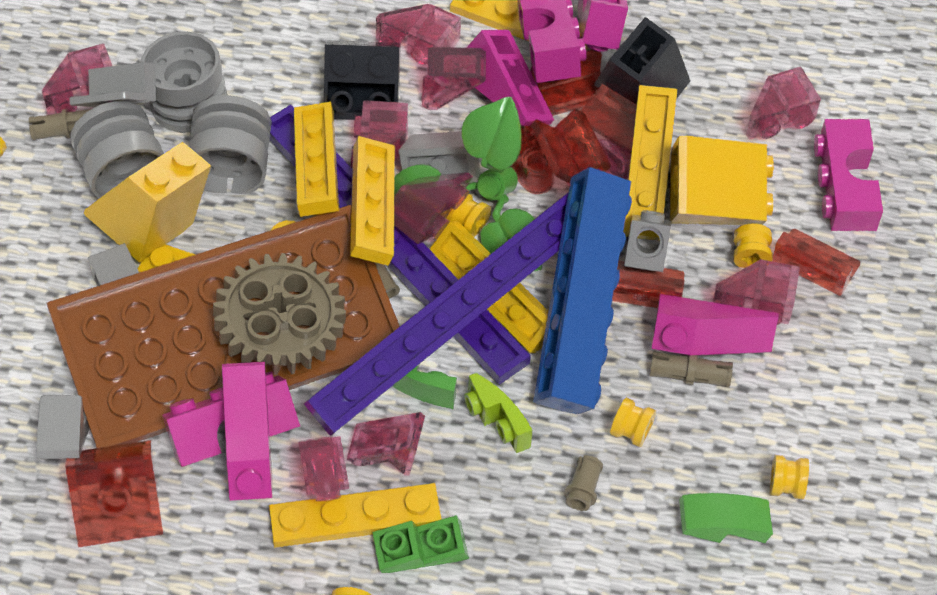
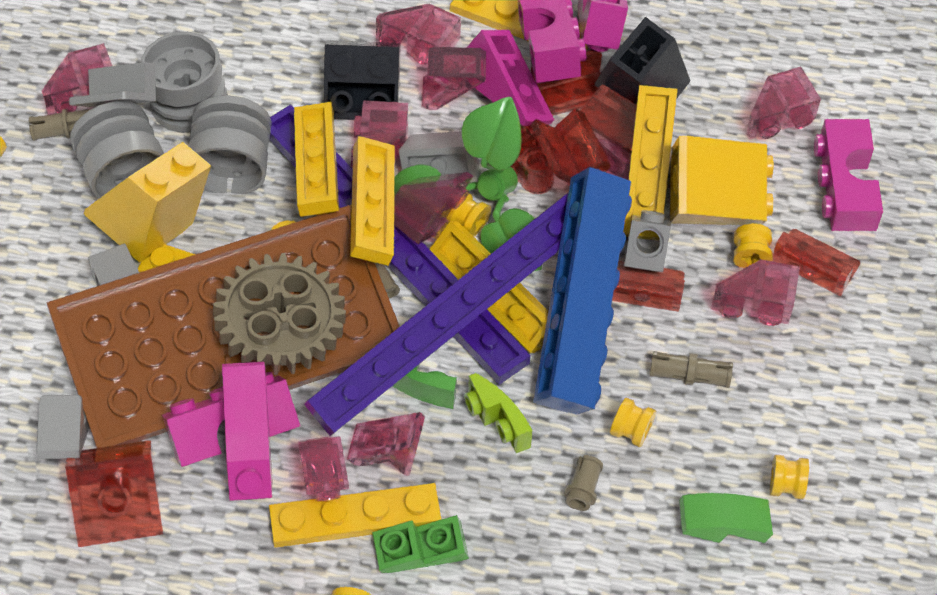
(711, 327): dark pink slope -> none

